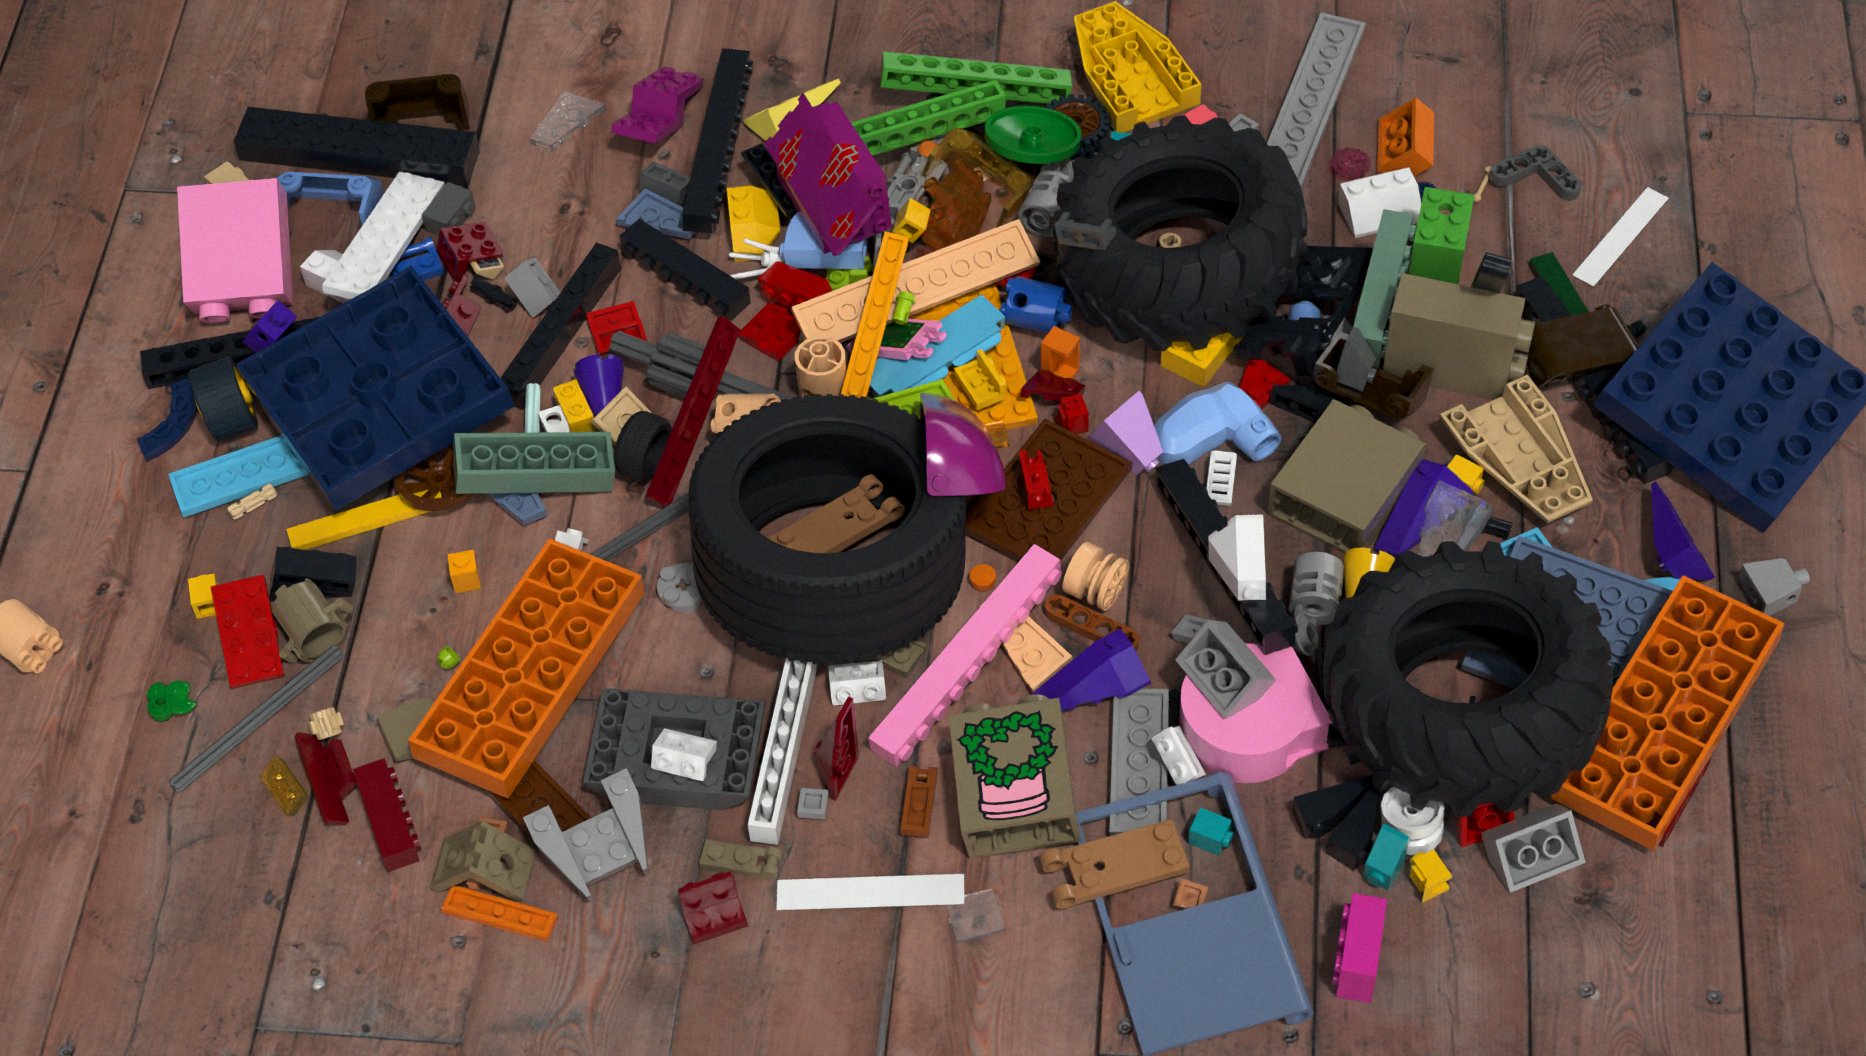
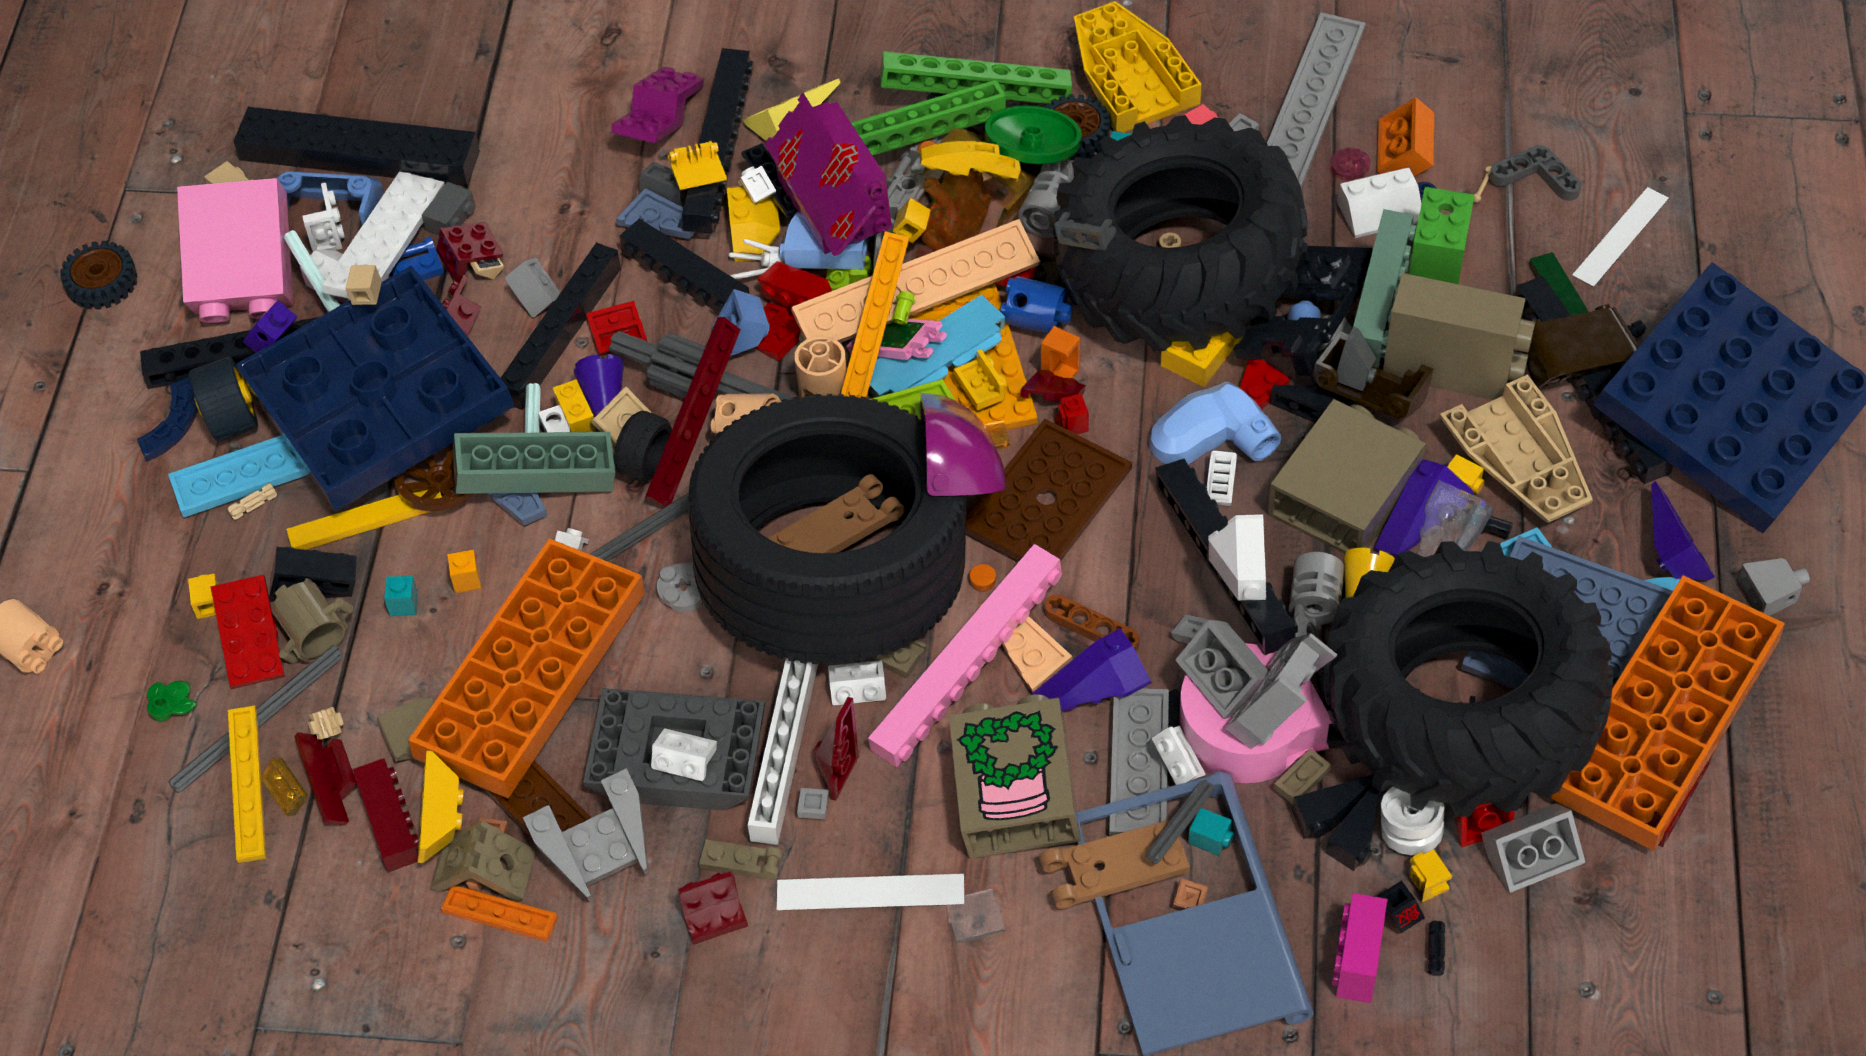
(98, 275): none -> wheel
(246, 784): none -> yellow tile
(310, 269): none -> light aqua axle
(323, 227): none -> white bracket
(363, 284): none -> tan brick
(401, 596): none -> teal brick
(419, 98): dark brown windscreen -> none
(438, 807): none -> yellow wedge
(448, 658): lime hinge -> none
(494, 294): black pin -> none
(564, 118): clear wing -> none
(696, 166): none -> yellow hinge
(749, 316): none -> medium blue slope
(756, 184): none -> white bracket
(919, 801): dark orange plate -> none
(960, 156): none -> yellow slope
(1035, 481): red hinge -> none
(1096, 576): light nougat wheel -> none
(1130, 434): lavender slope -> none
(1179, 822): none -> dark grey axle
(1280, 690): none -> light grey wedge
(1302, 775): none -> dark tan plate
(1386, 857): teal slope -> none
(1402, 907): none -> black brick
(1436, 948): none -> black axle
(1492, 272): black beam -> none

